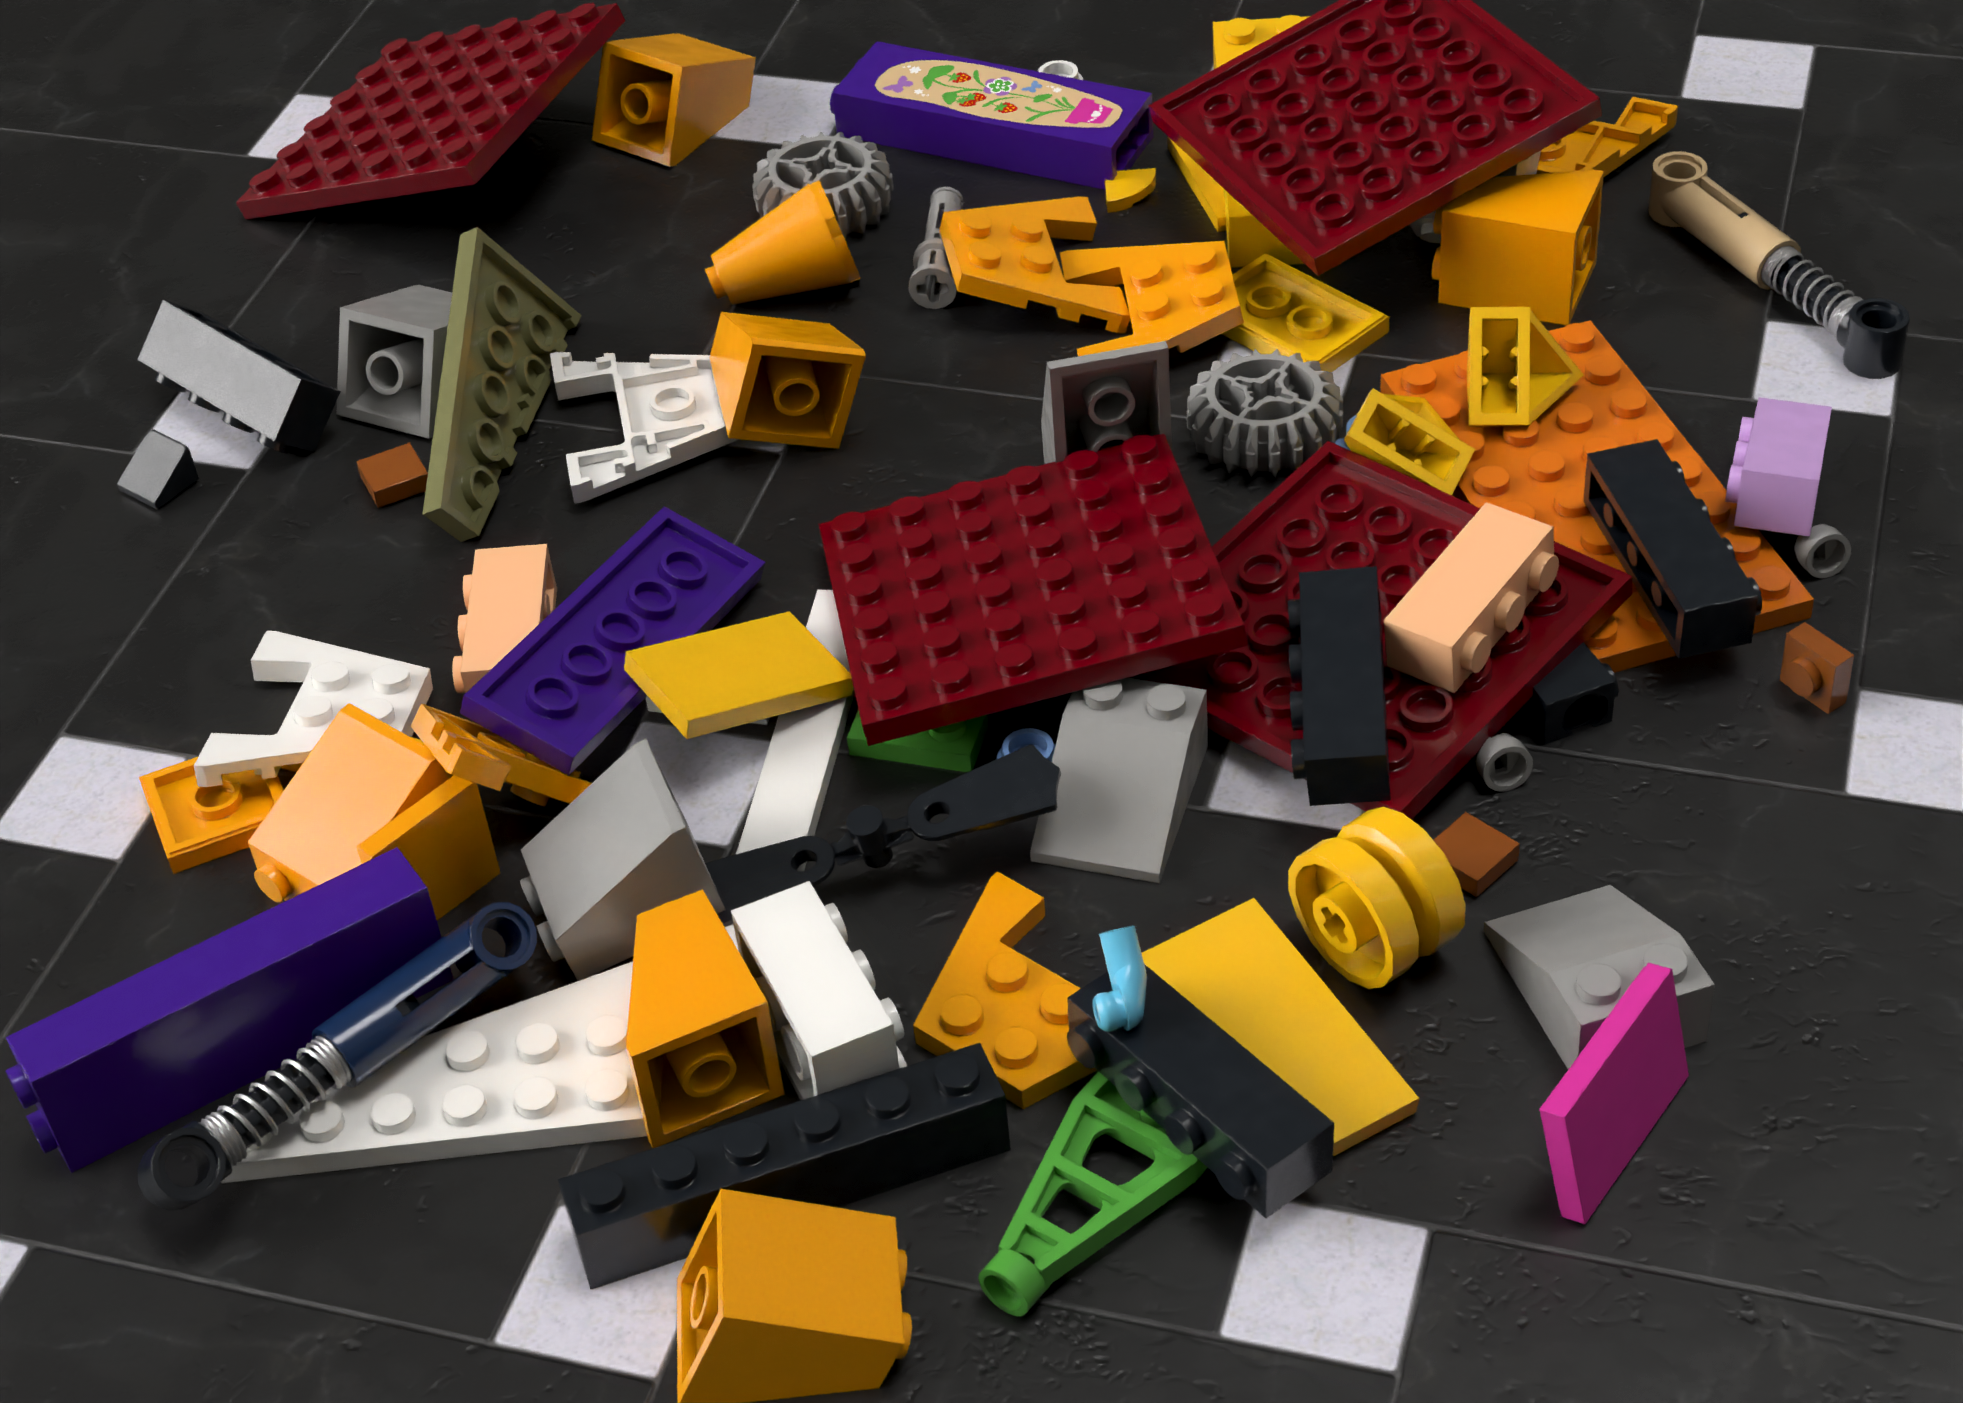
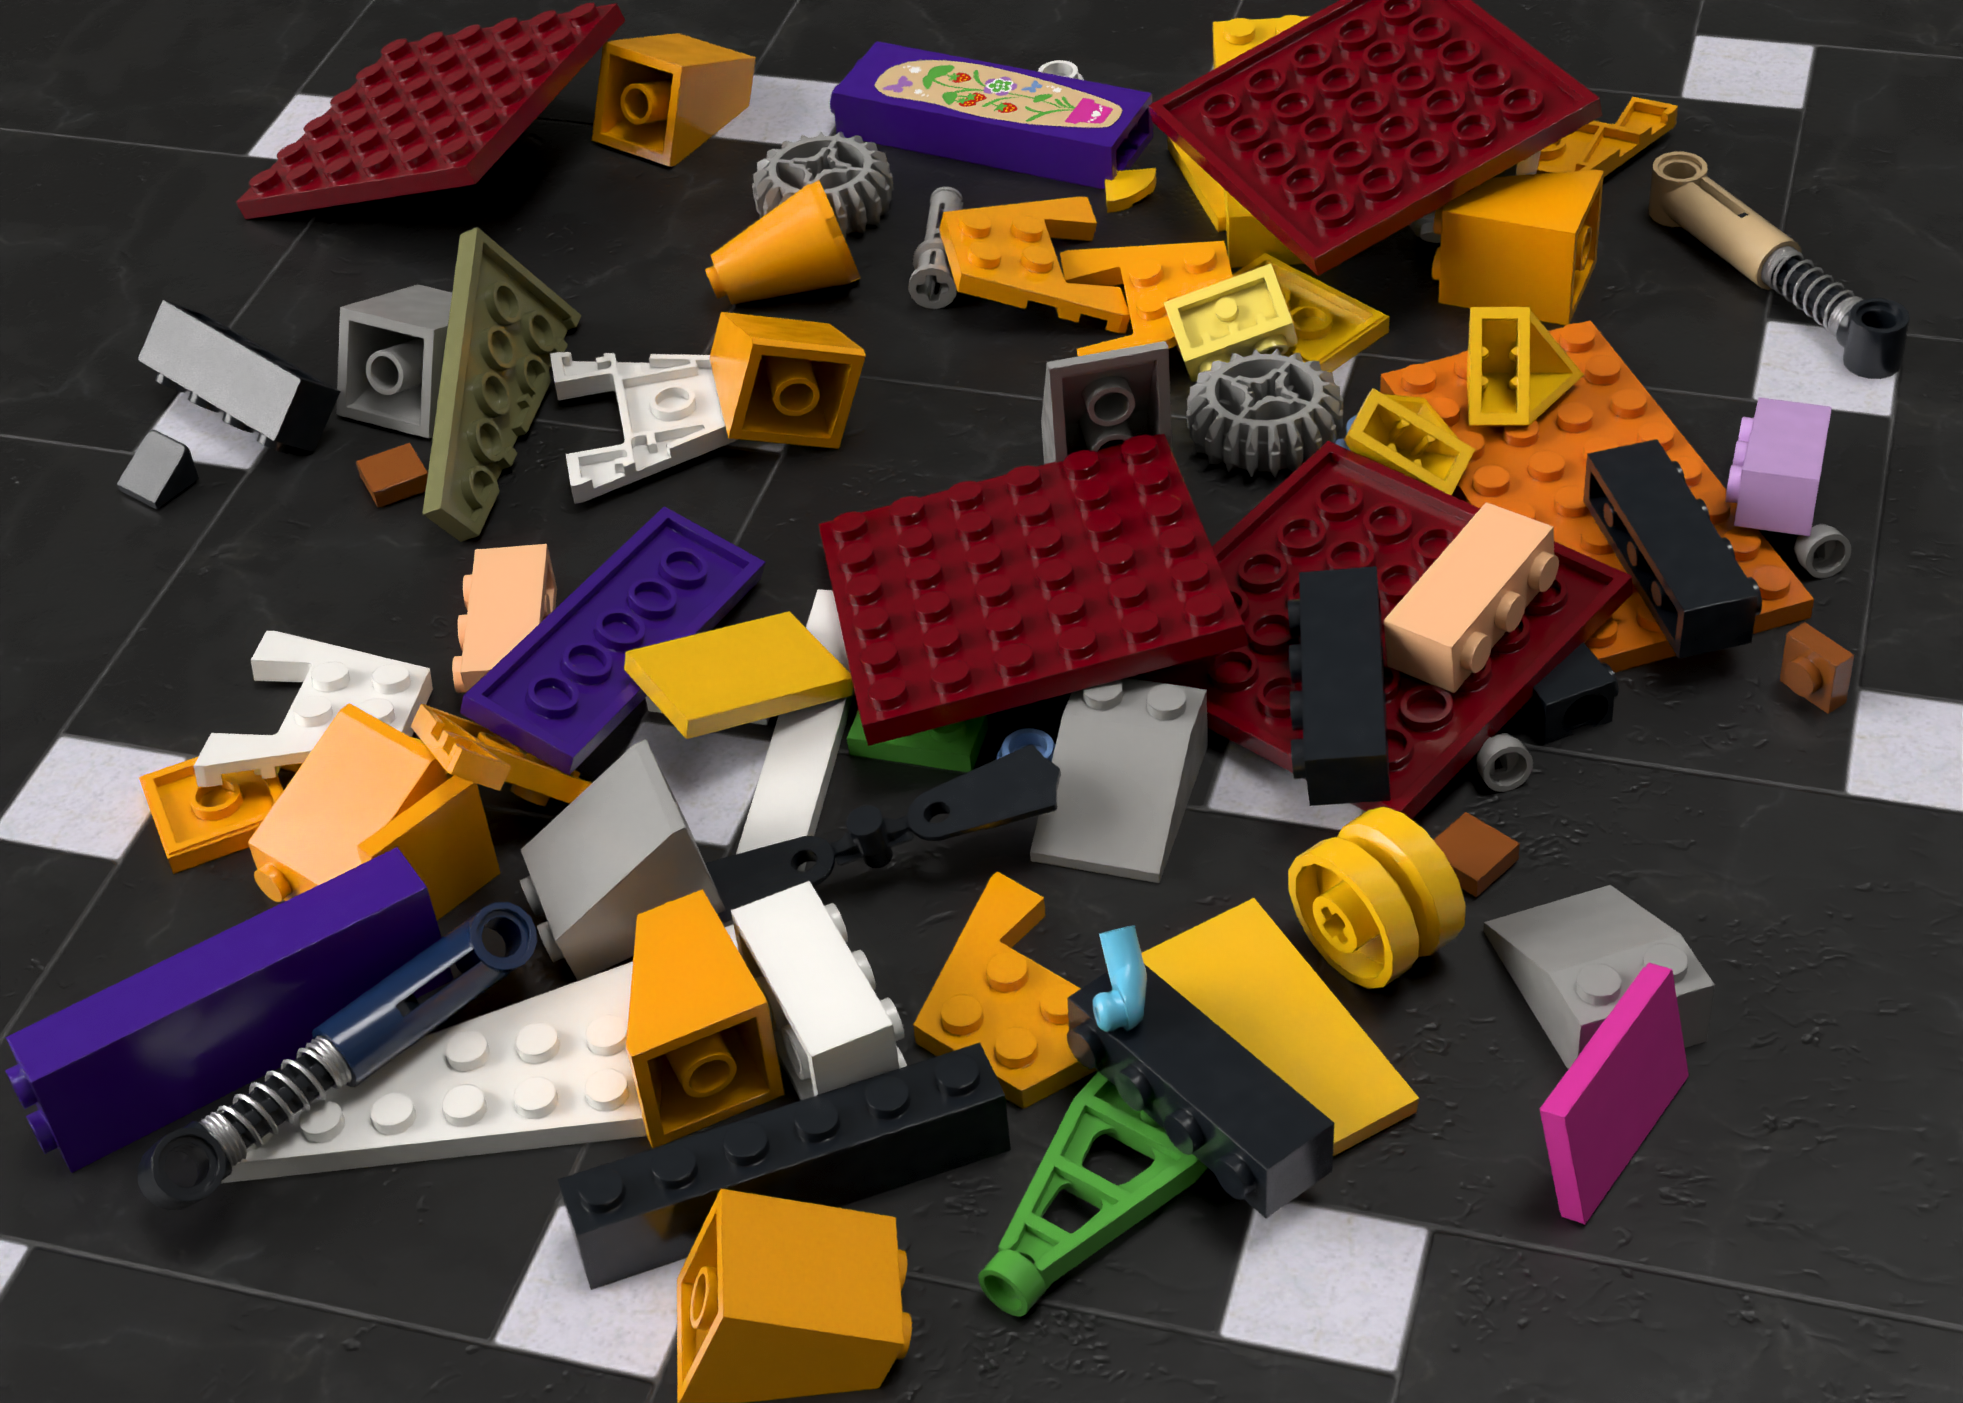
(1230, 319): none -> light yellow bracket

